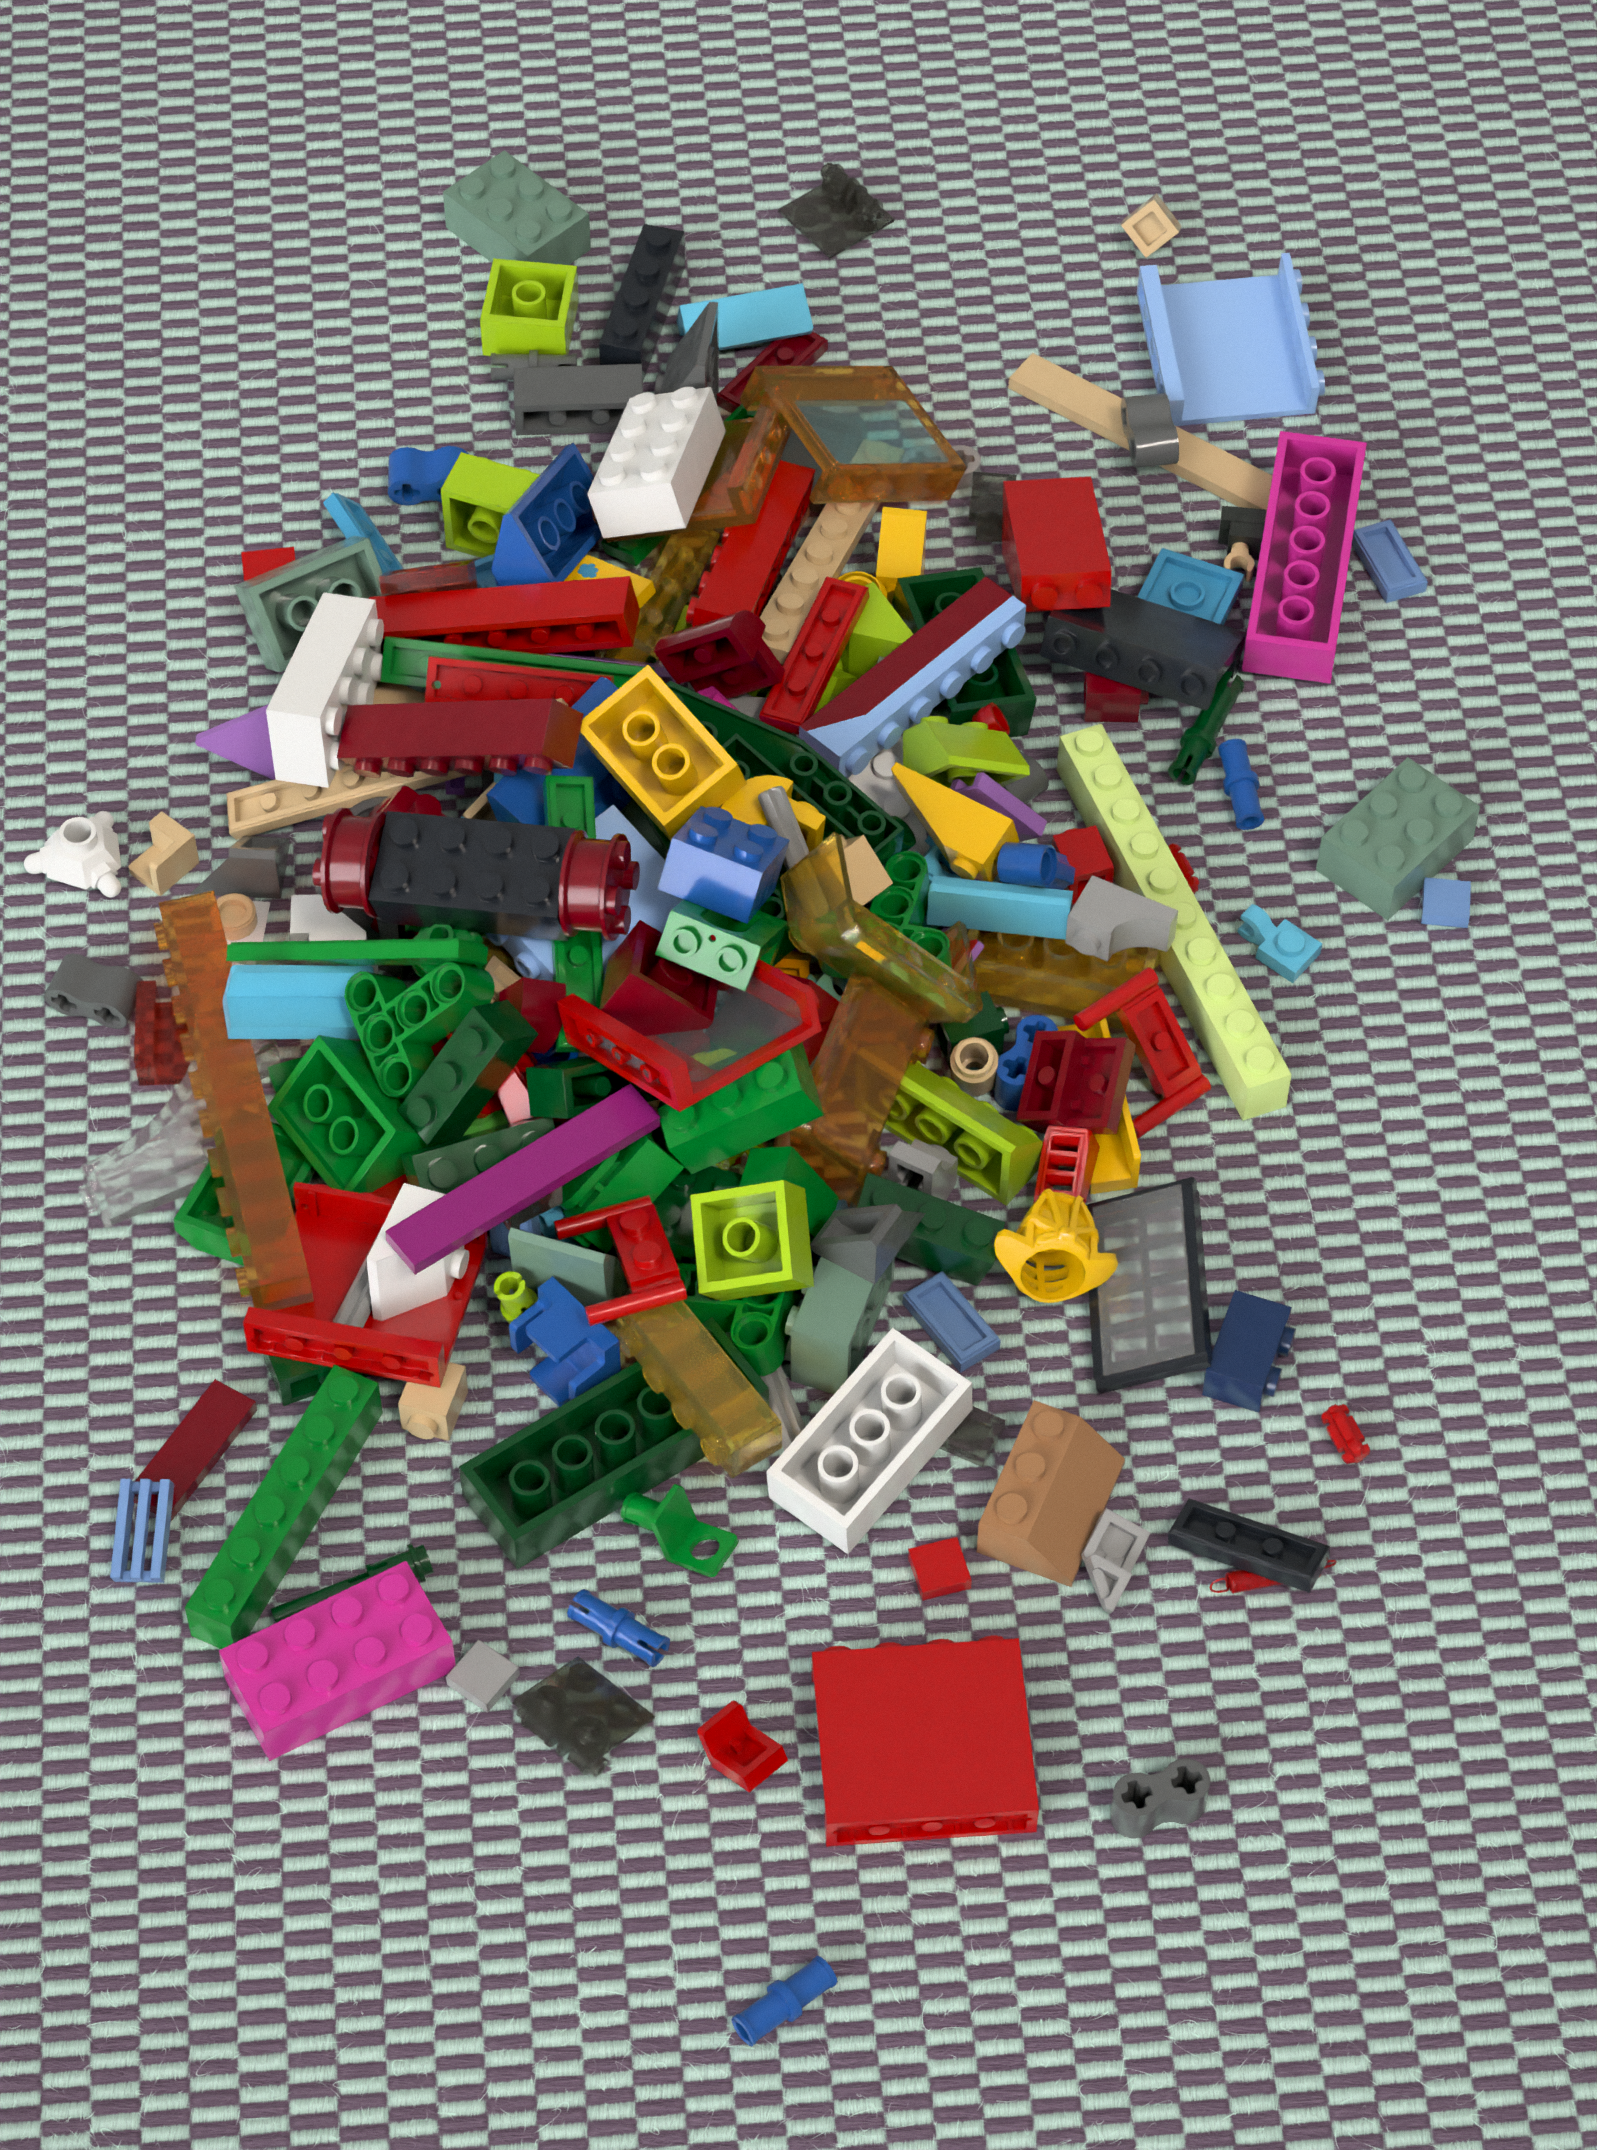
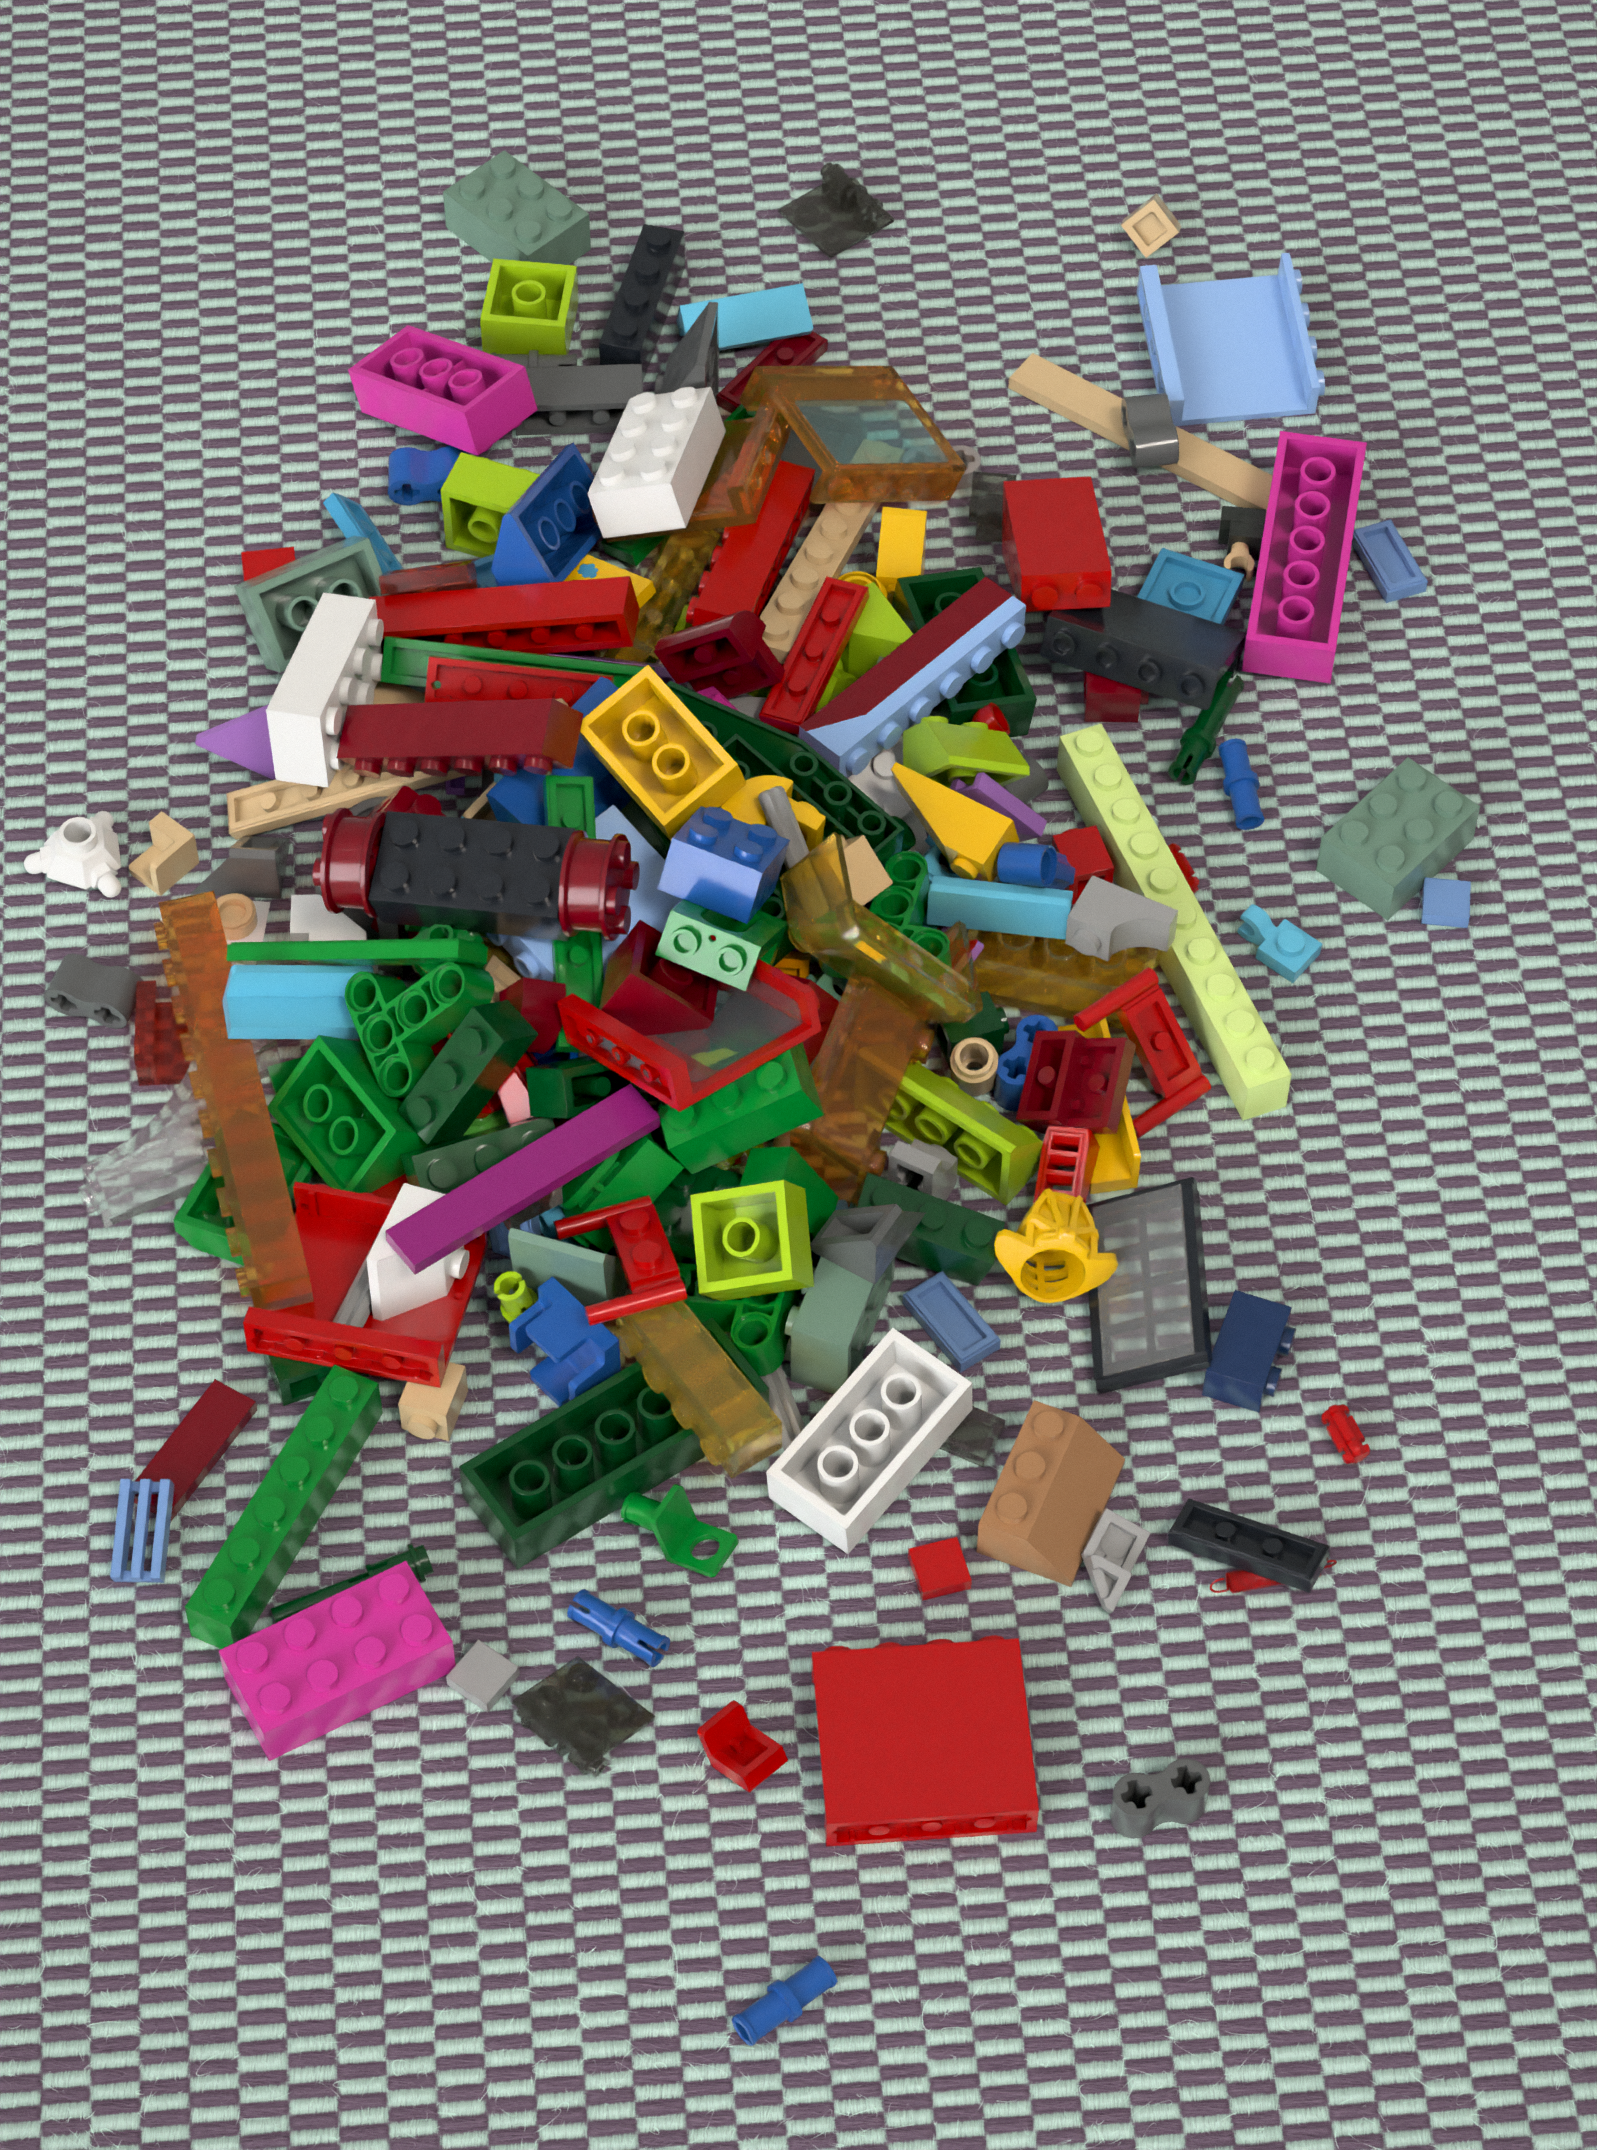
(443, 390): none -> dark pink brick

